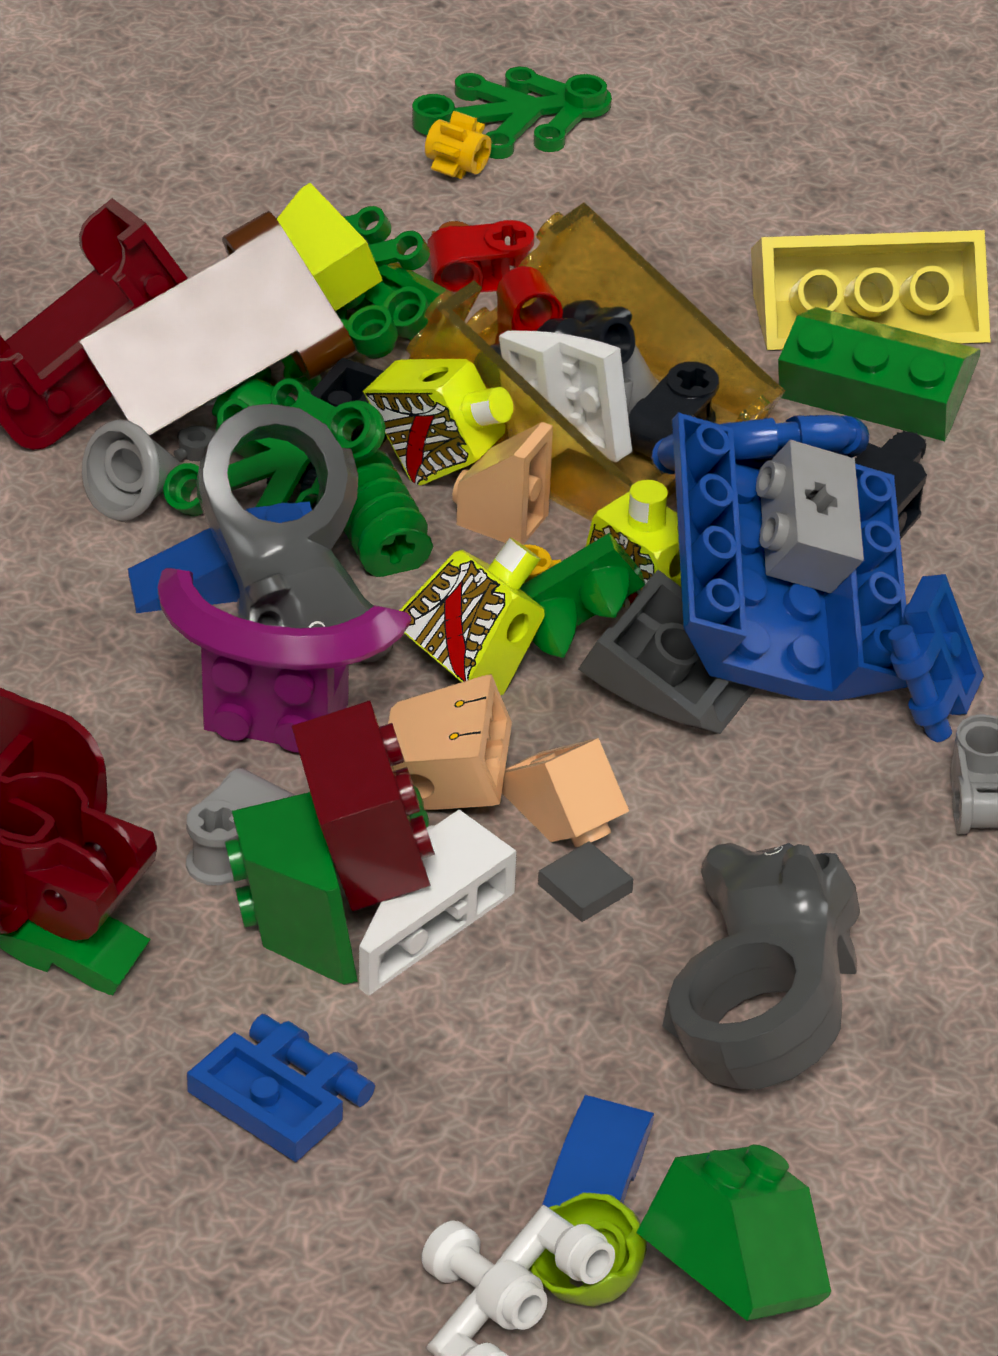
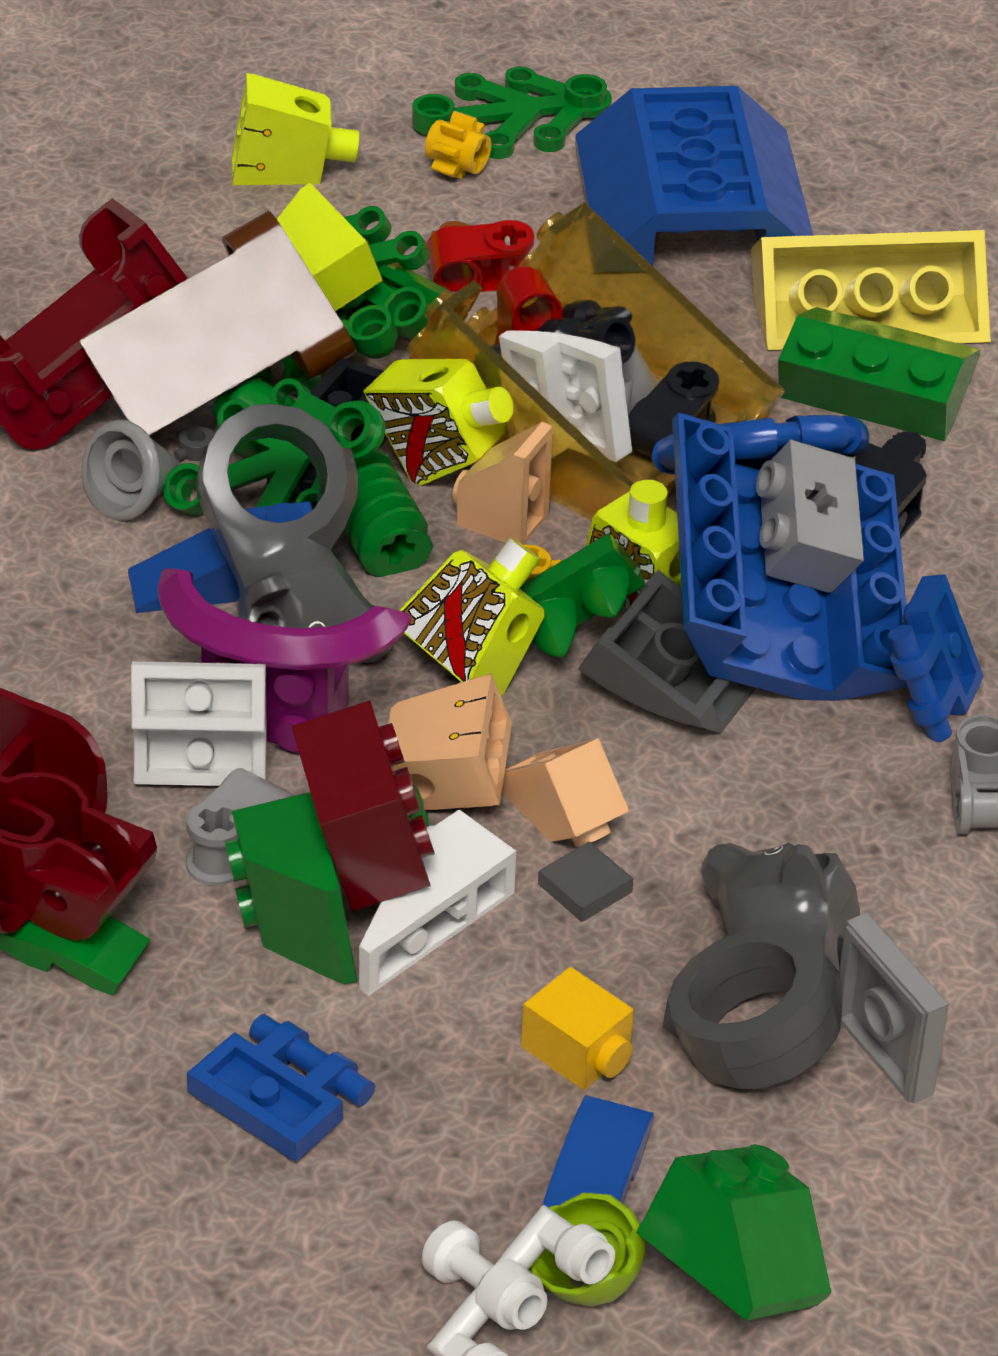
(197, 721): none -> white slope
(286, 135): none -> neon yellow torso
(578, 1029): none -> yellow brick
(690, 165): none -> blue slope
(891, 1009): none -> light grey tile

